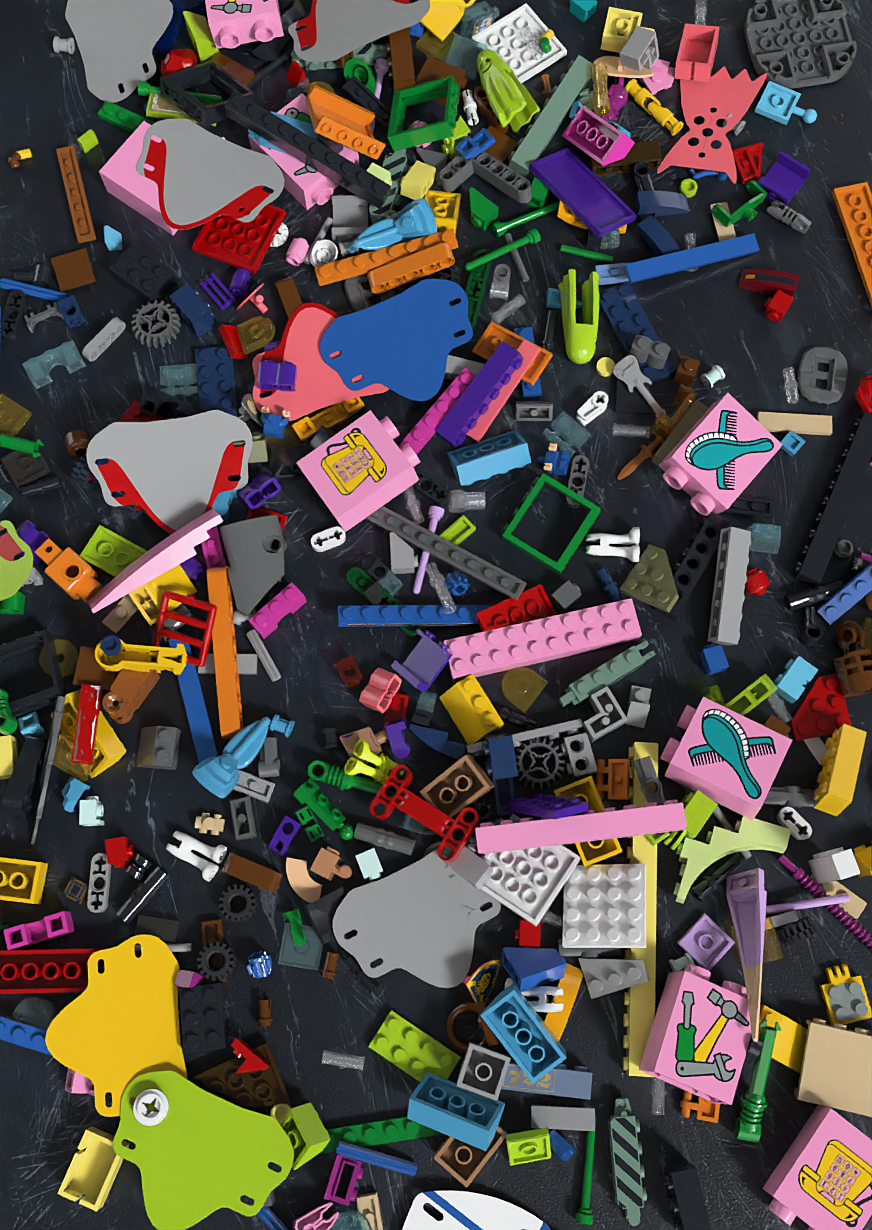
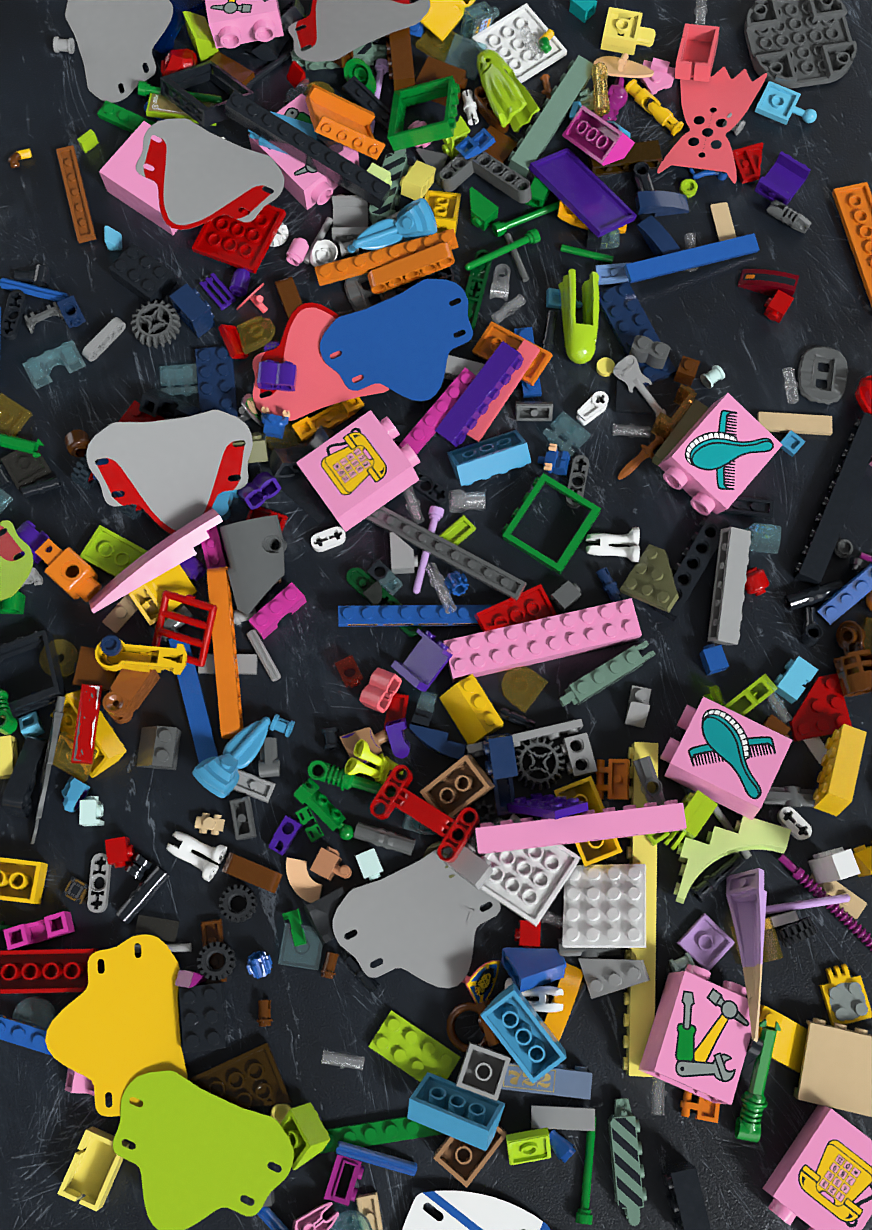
(73, 269): reddish brown tile -> none
(140, 1109): white gear -> none
(253, 1060): red slope -> none
(608, 715): light grey brick -> none
(640, 49): light grey brick -> none
(746, 210): green piece -> none

